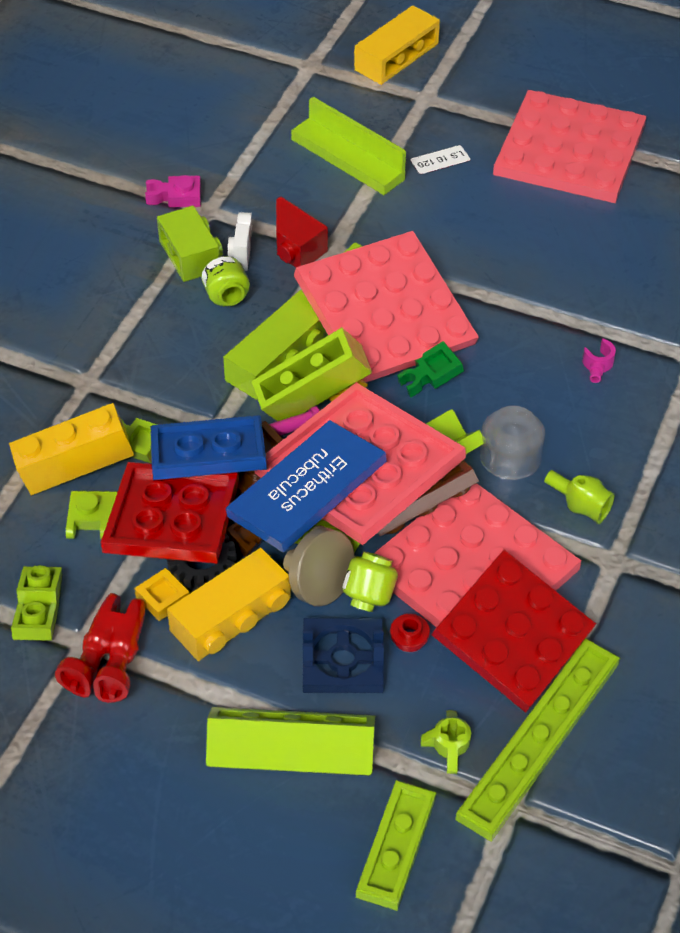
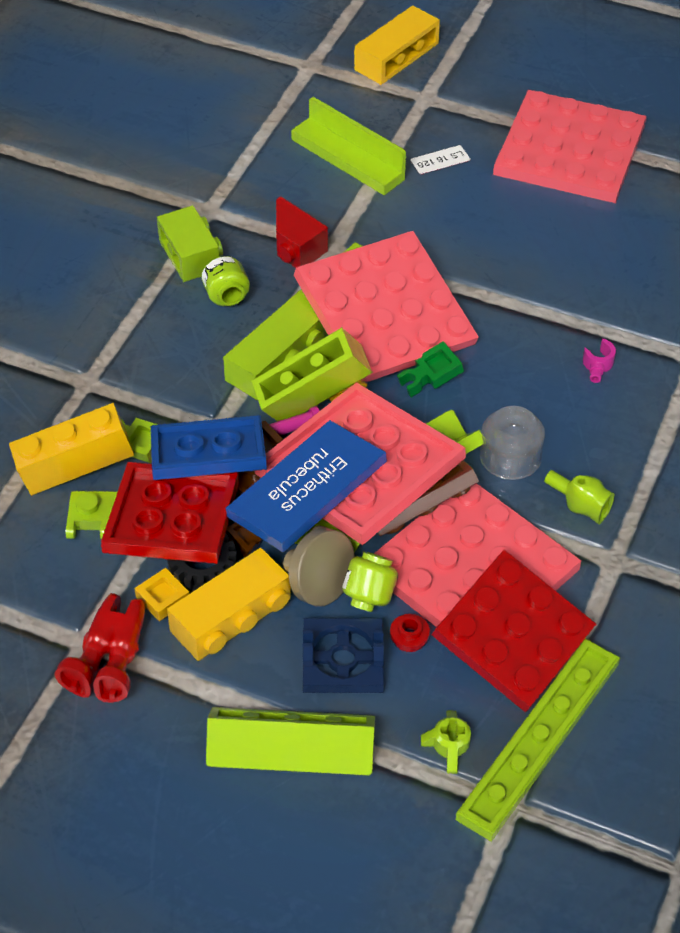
(37, 603): lime slope -> none
(179, 191): dark pink plate -> none
(239, 245): white plate -> none
(396, 845): lime tile -> none

